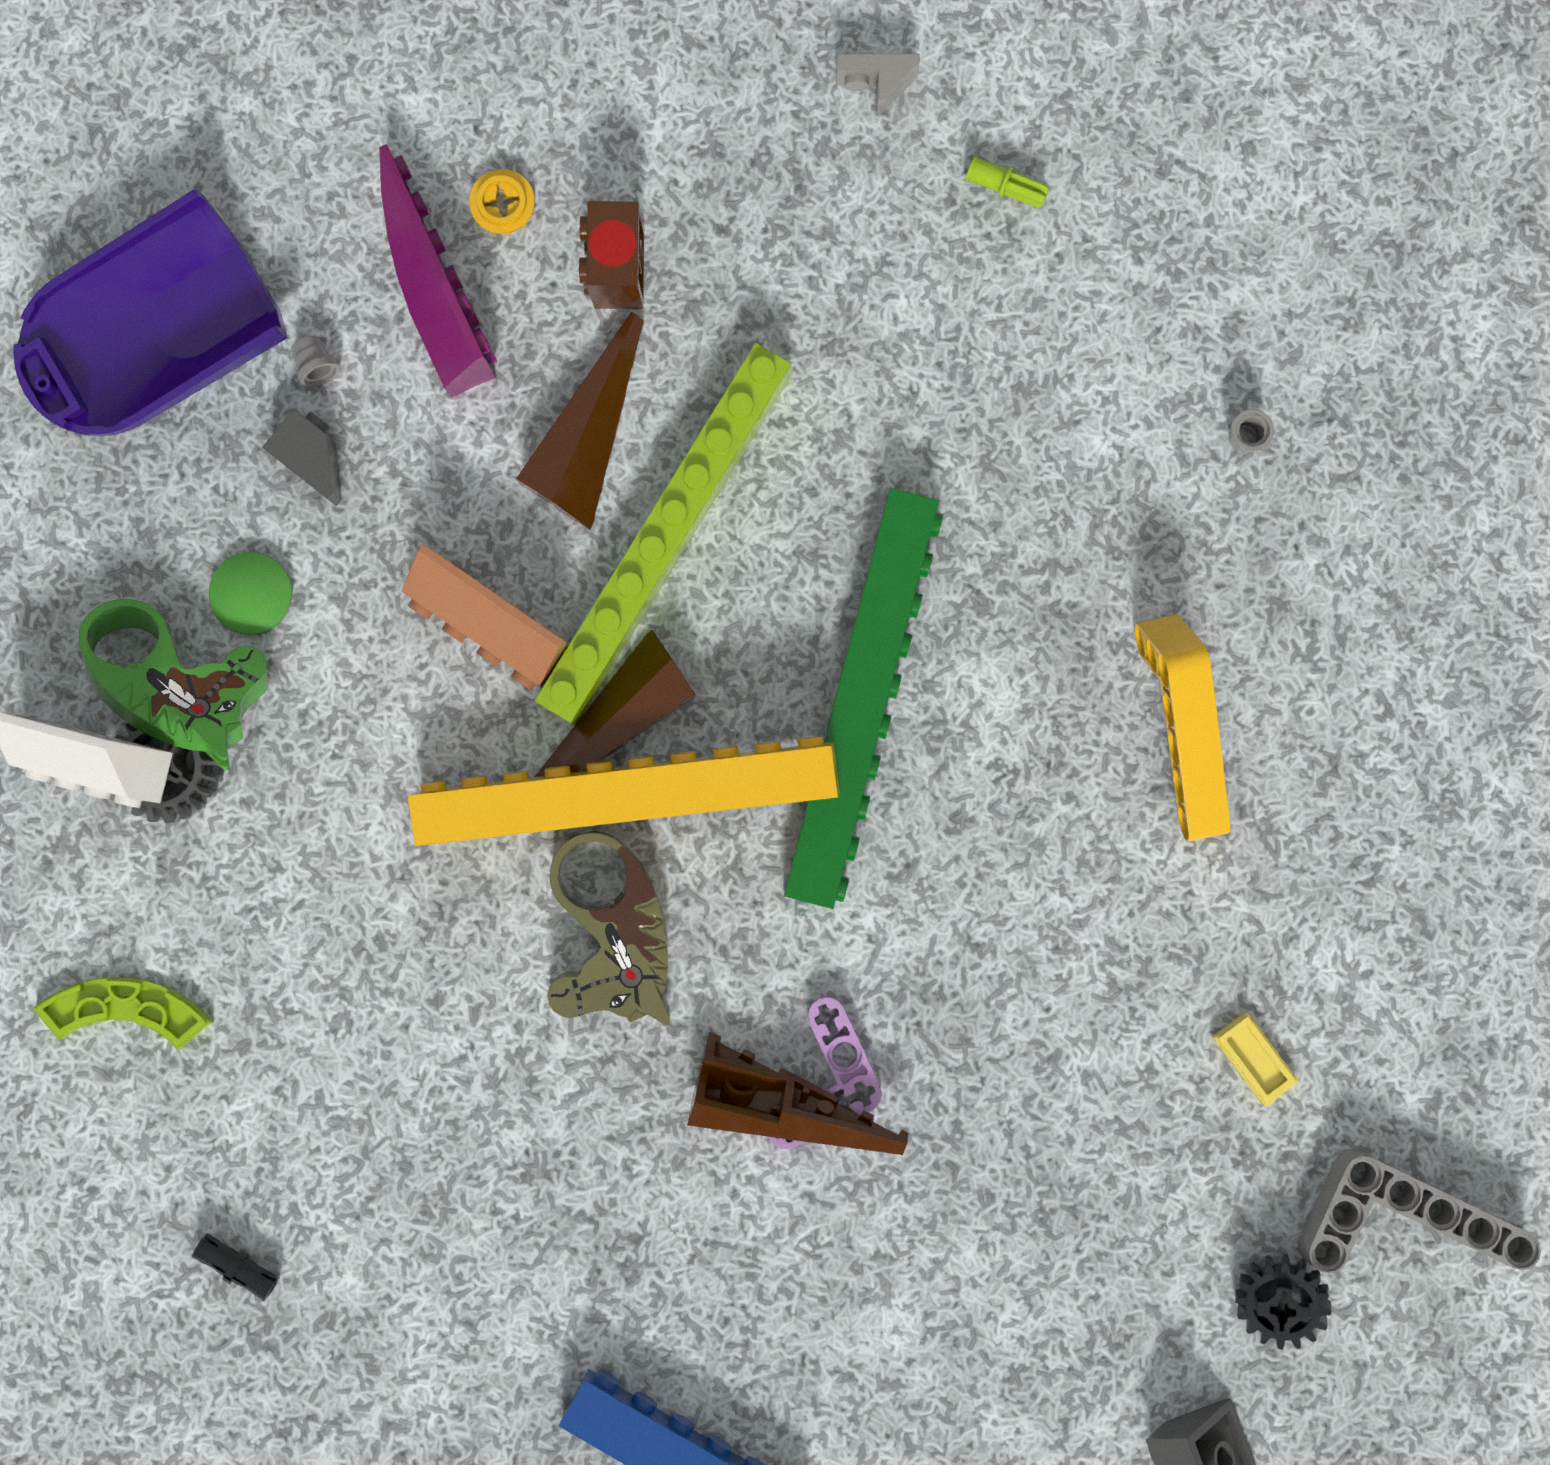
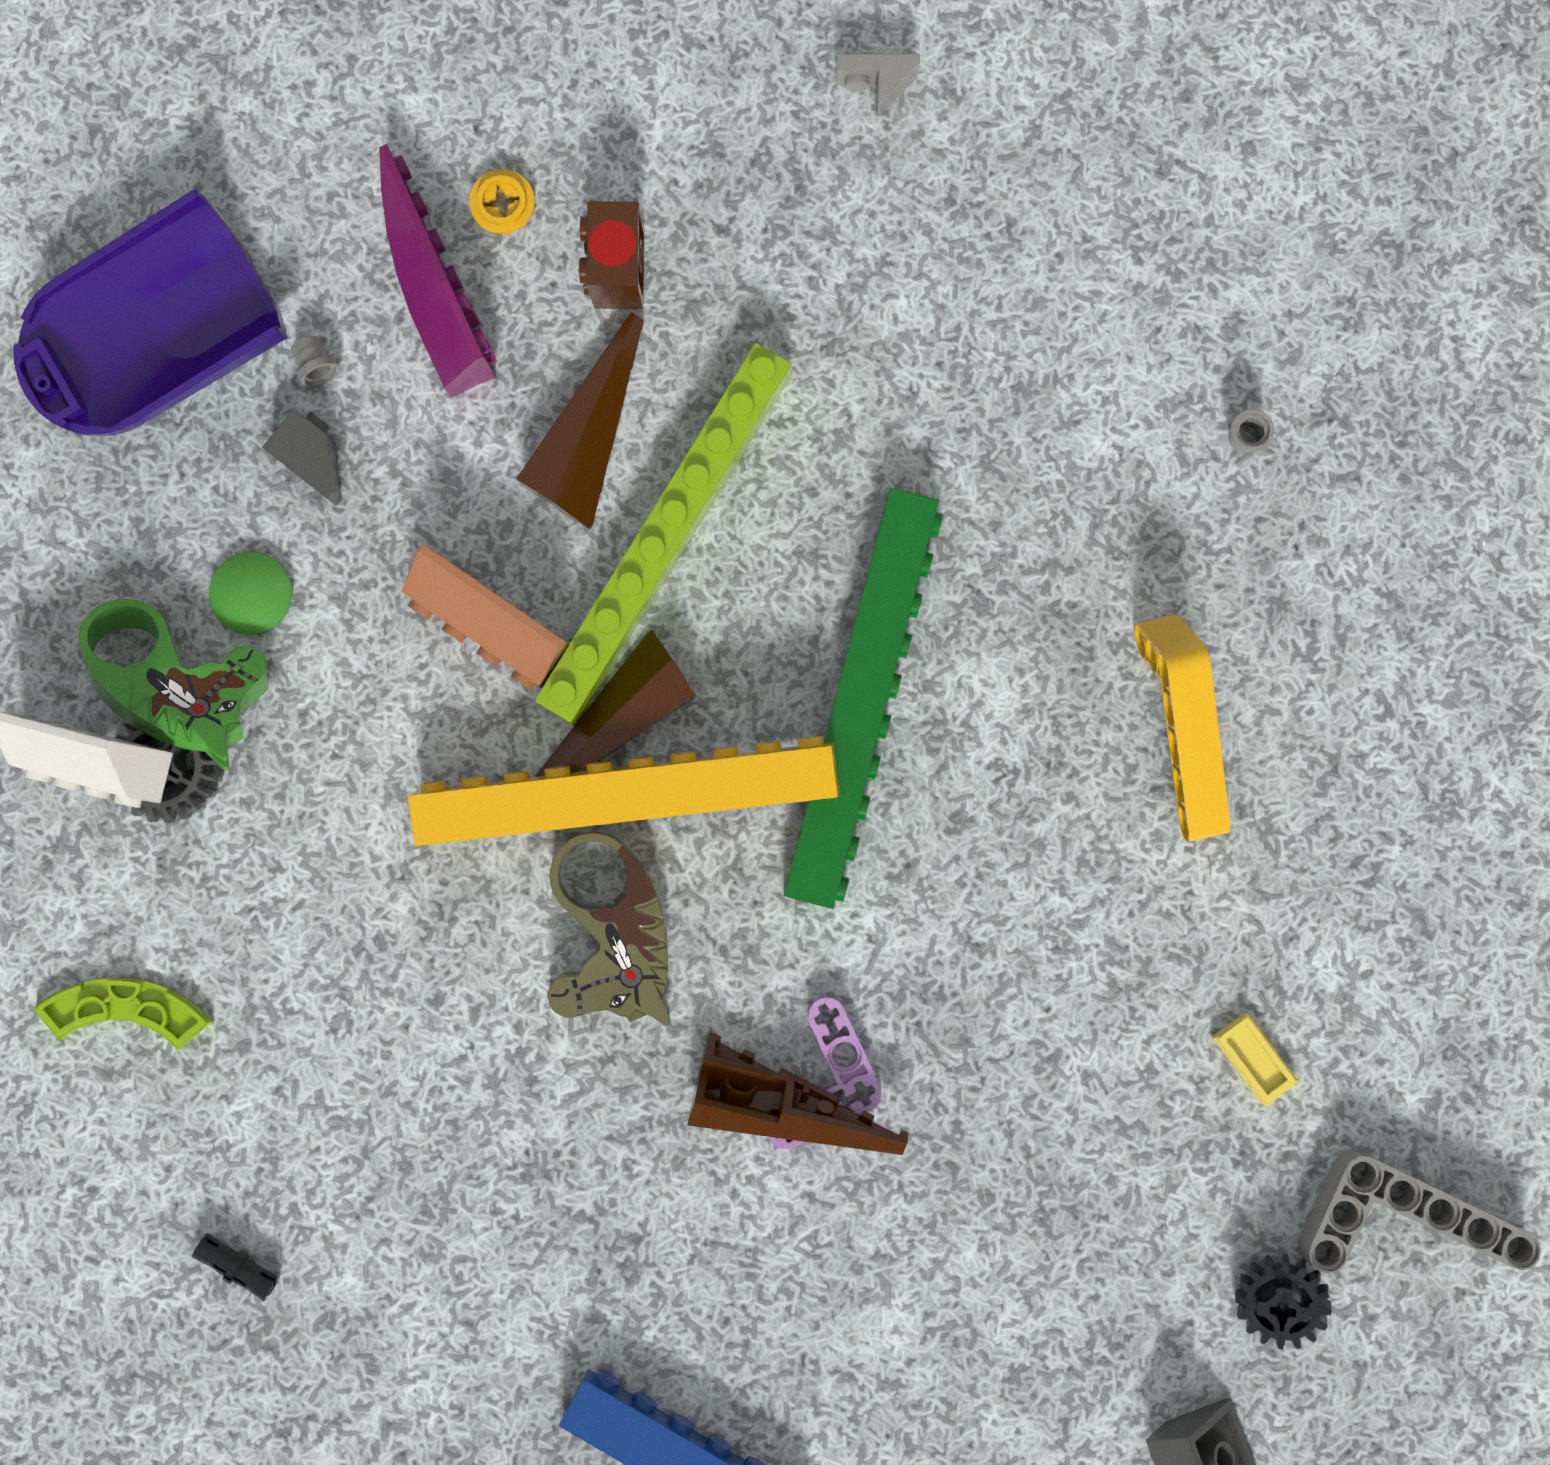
(1007, 182): lime axle -> none

